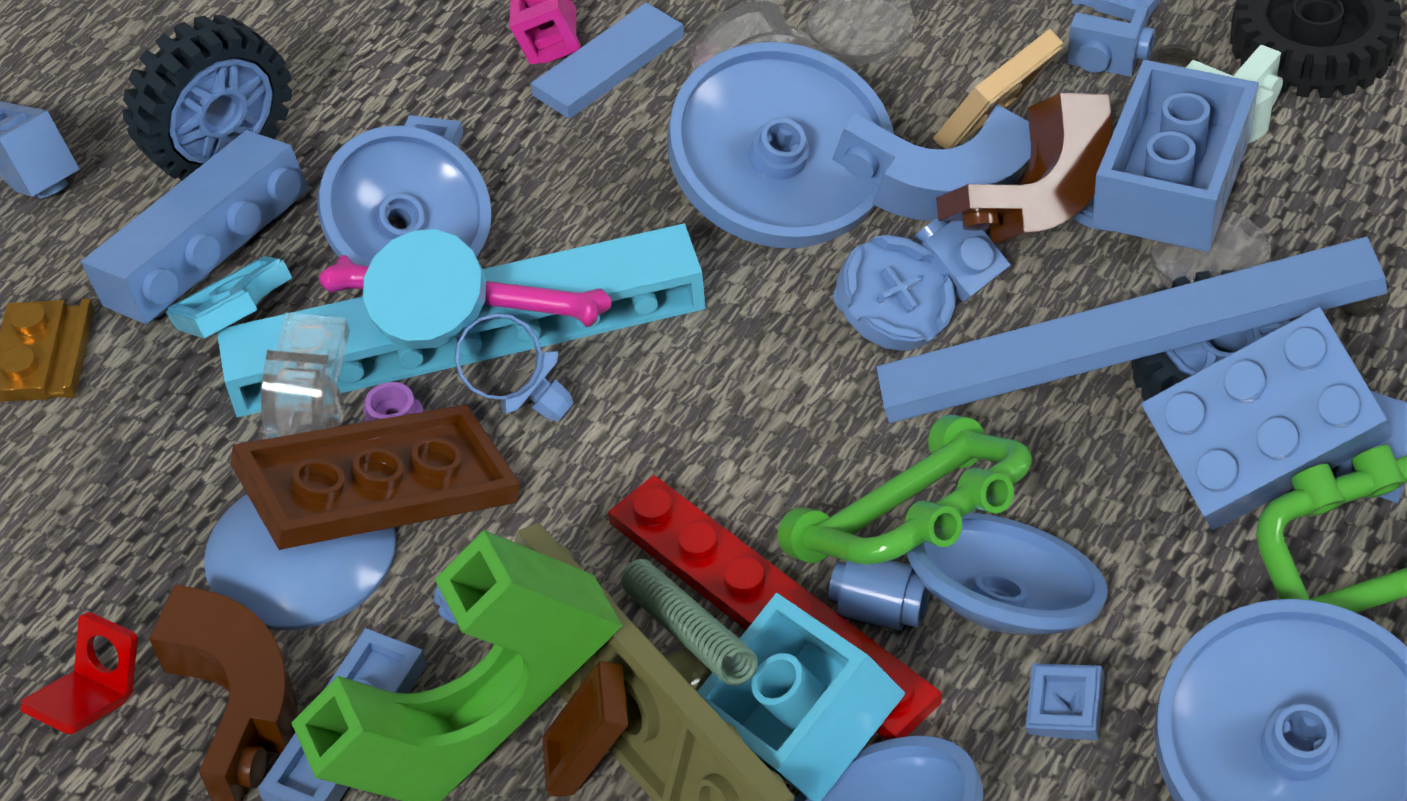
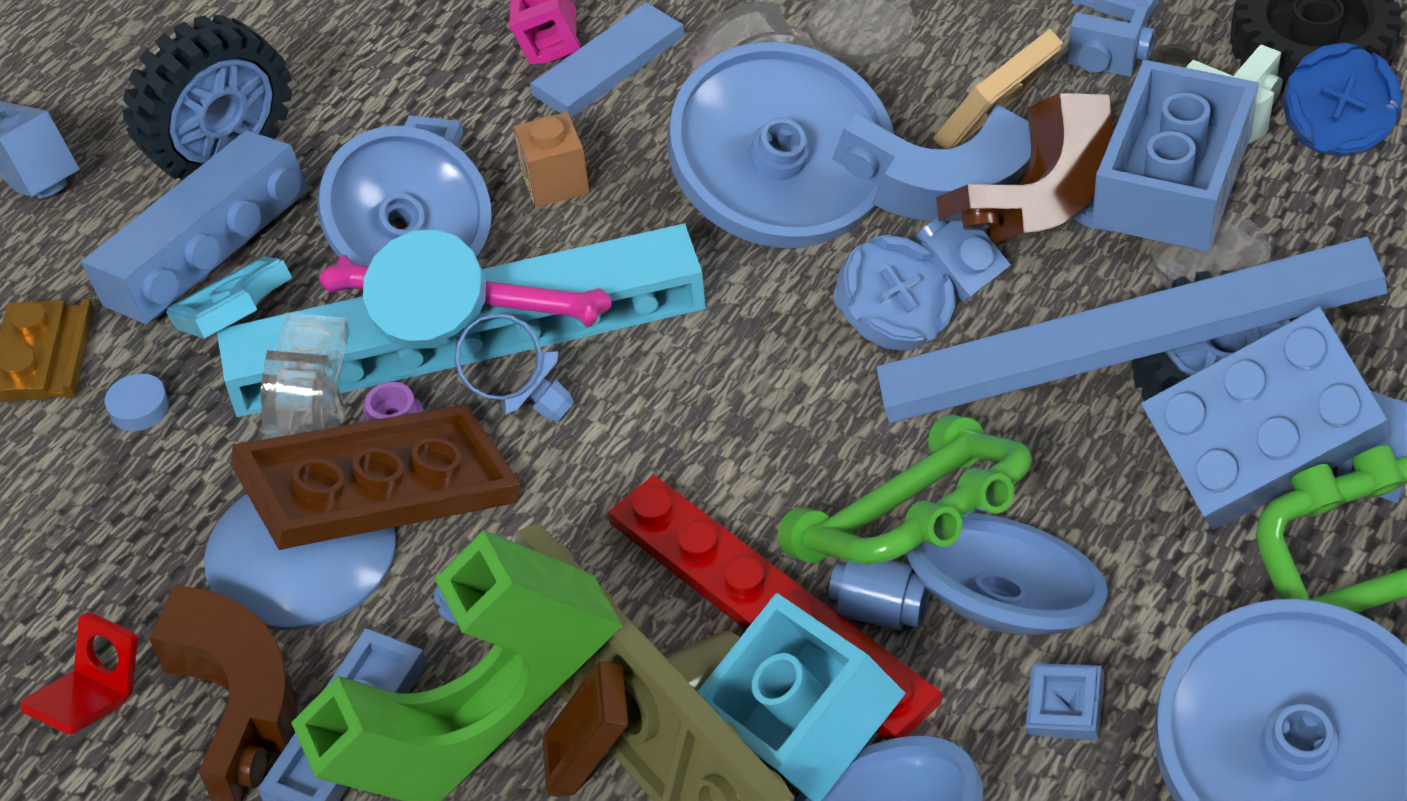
(137, 402): none -> medium blue tile
(551, 159): none -> medium nougat brick
(689, 623): sand green piece -> none
(1342, 100): none -> blue tile

